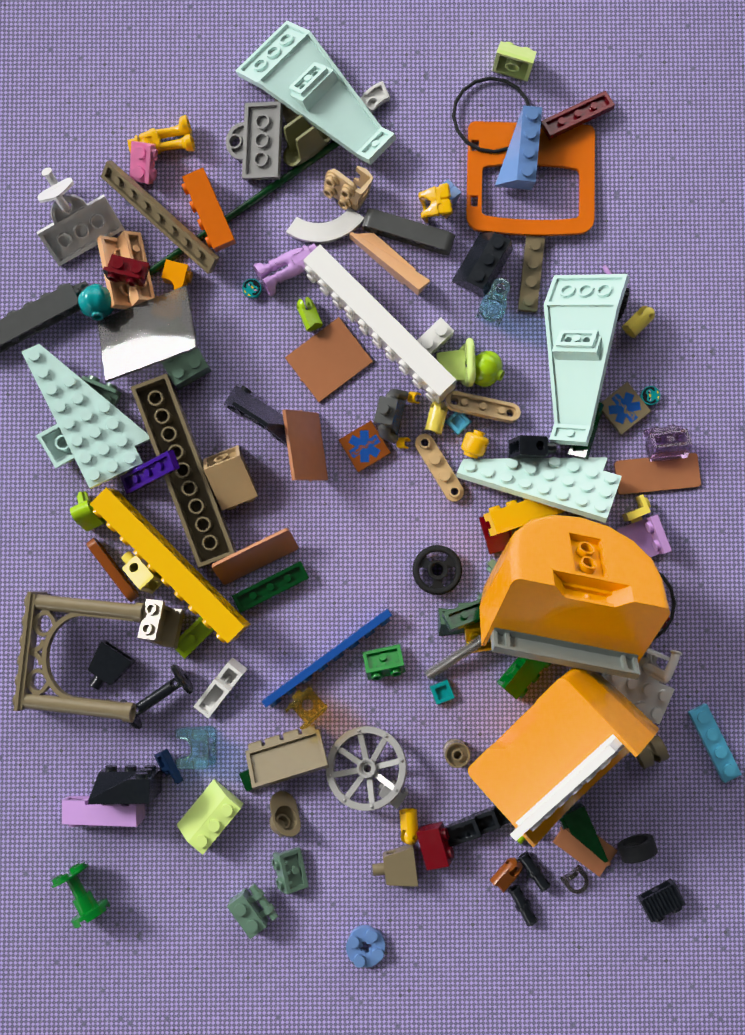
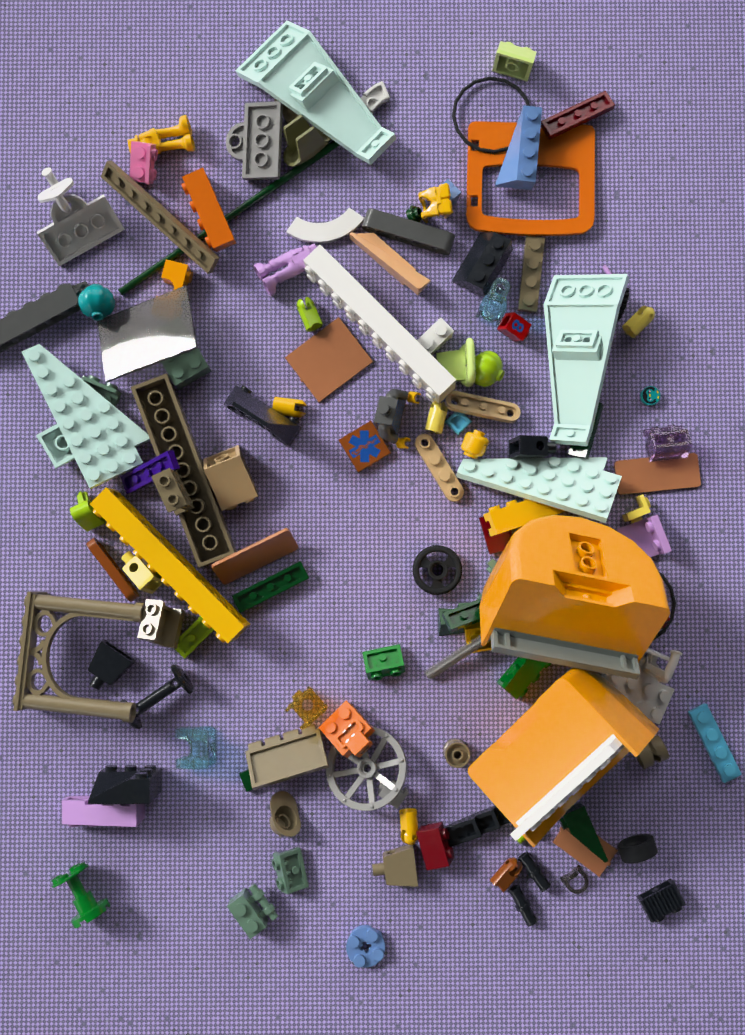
(127, 270): dark red bracket -> none
(128, 245): light nougat slope -> none
(168, 765): dark blue tile -> none
(172, 491): none -> dark tan panel
(209, 816): yellowish green slope -> none
(220, 687): white slope -> none
(252, 288): teal tile -> none
(286, 406): none -> yellow piece
(305, 445): nougat piece -> none
(321, 664): blue plate -> none
(346, 191): tan piece -> none
(348, 731): none -> orange piece
(414, 213): none -> dark green plate
(442, 691): teal tile -> none
(514, 327): none -> red brick
(624, 408): dark tan tile -> none

